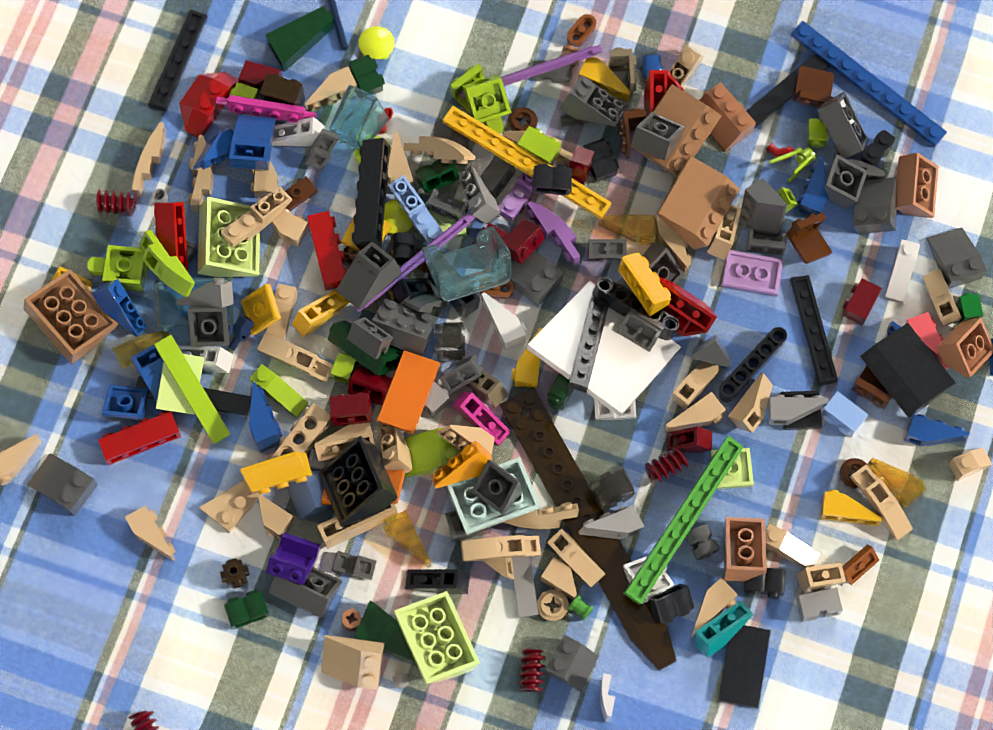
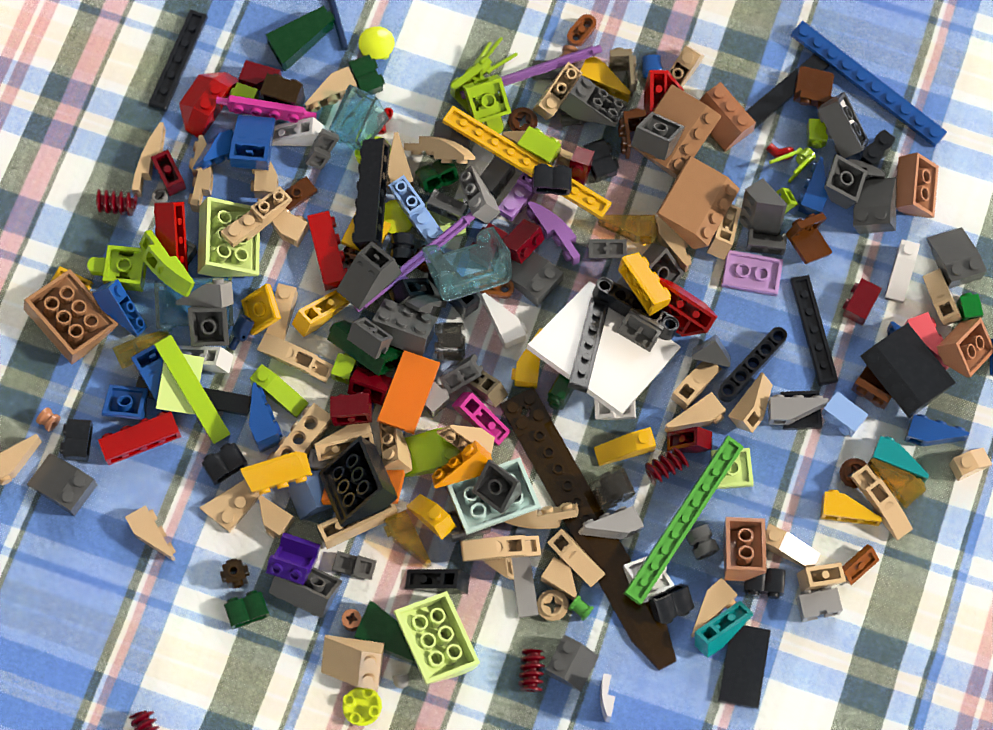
(48, 419): none -> nougat wheel
(77, 439): none -> black brick
(168, 172): none -> dark red brick
(224, 463): none -> black brick
(362, 706): none -> neon yellow dish
(432, 515): none -> yellow slope
(486, 63): none -> lime plant
(557, 91): none -> tan slope
(625, 447): none -> yellow slope
(895, 455): none -> teal slope

